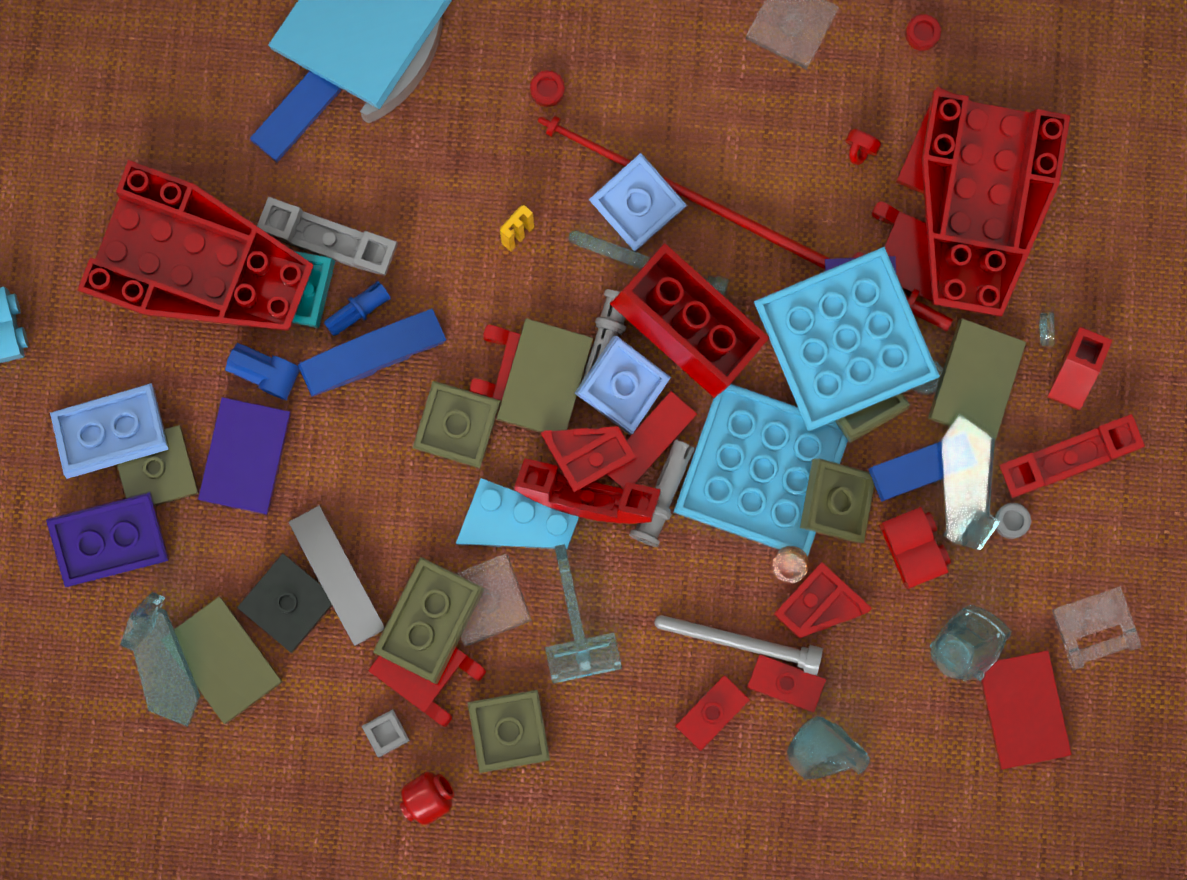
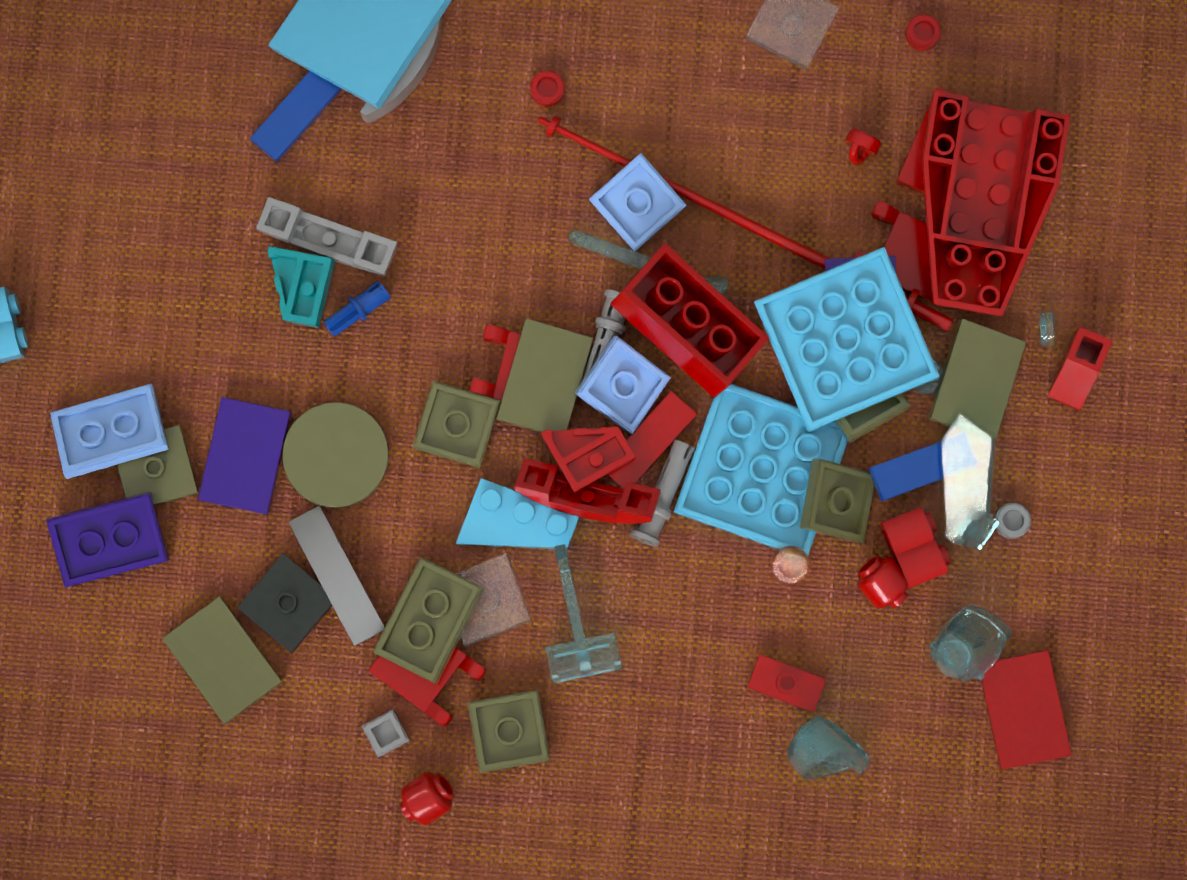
(161, 662): clear light blue piece -> none
(192, 258): red wedge -> none
(271, 375): blue piece -> none
(335, 455): none -> olive tile
(371, 352): blue slope -> none
(519, 220): yellow tile -> none
(712, 713): red plate -> none
(806, 658): light grey piece -> none
(820, 604): red wing -> none
(882, 582): none -> red head
(1072, 456): red slope -> none
(1092, 616): clear plate -> none

